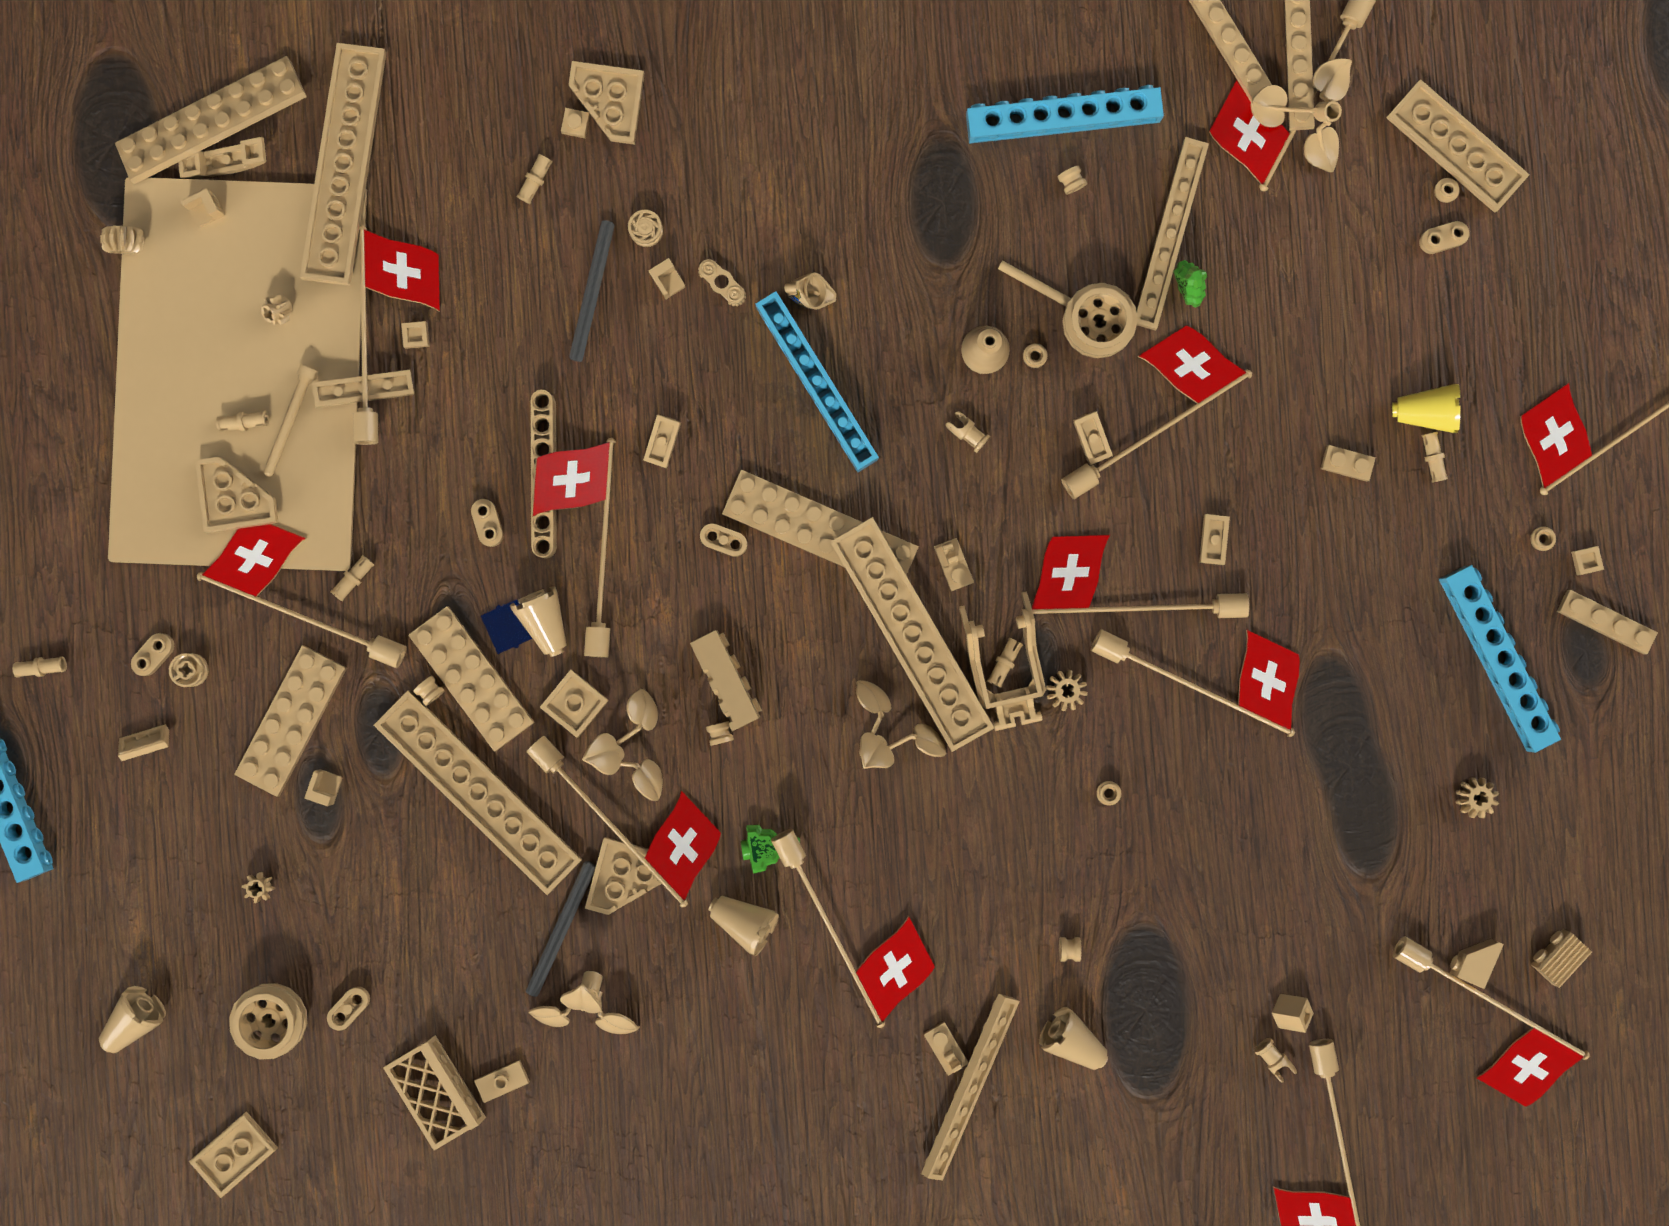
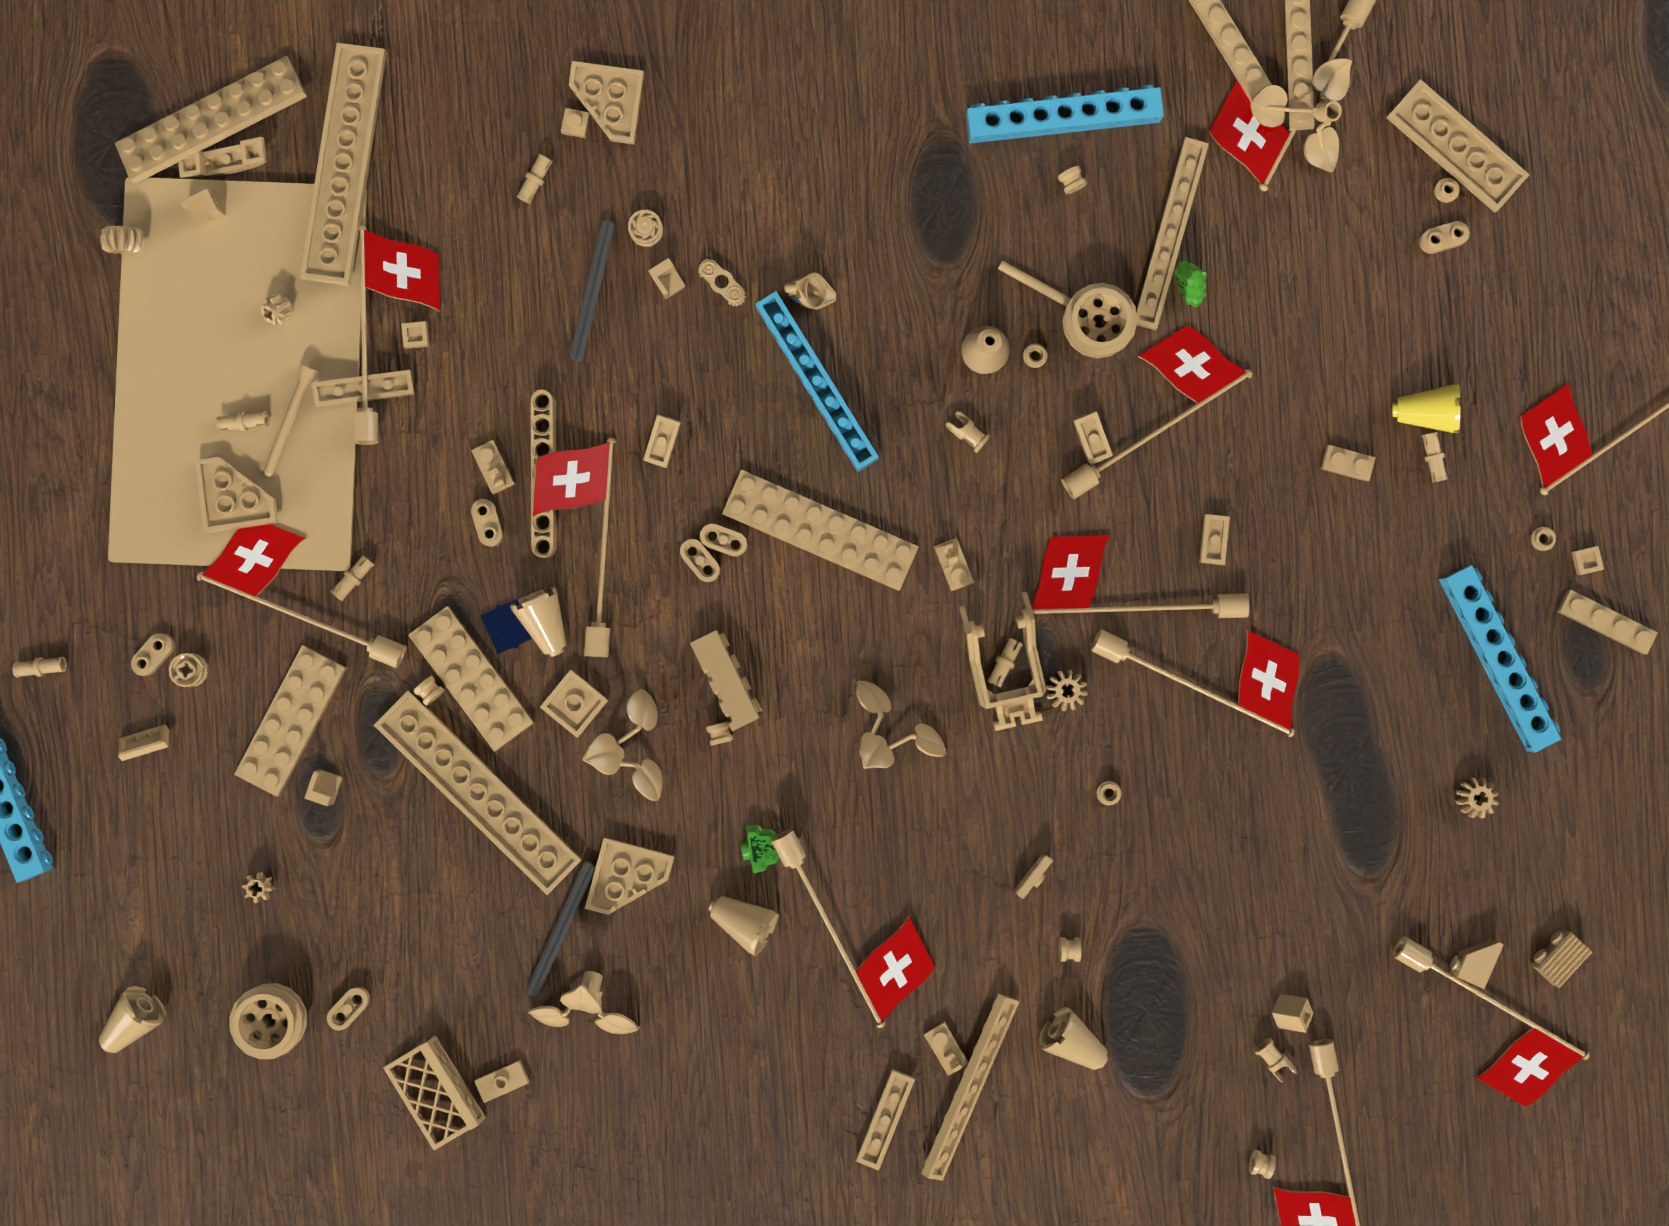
(233, 1154): tan tile -> none
(493, 467): none -> tan plate
(679, 845): red flag -> none
(700, 560): none -> tan plate
(885, 1119): none -> tan plate
(912, 634): tan plate -> none
(1034, 876): none -> tan plate
(1262, 1164): none -> tan wheel

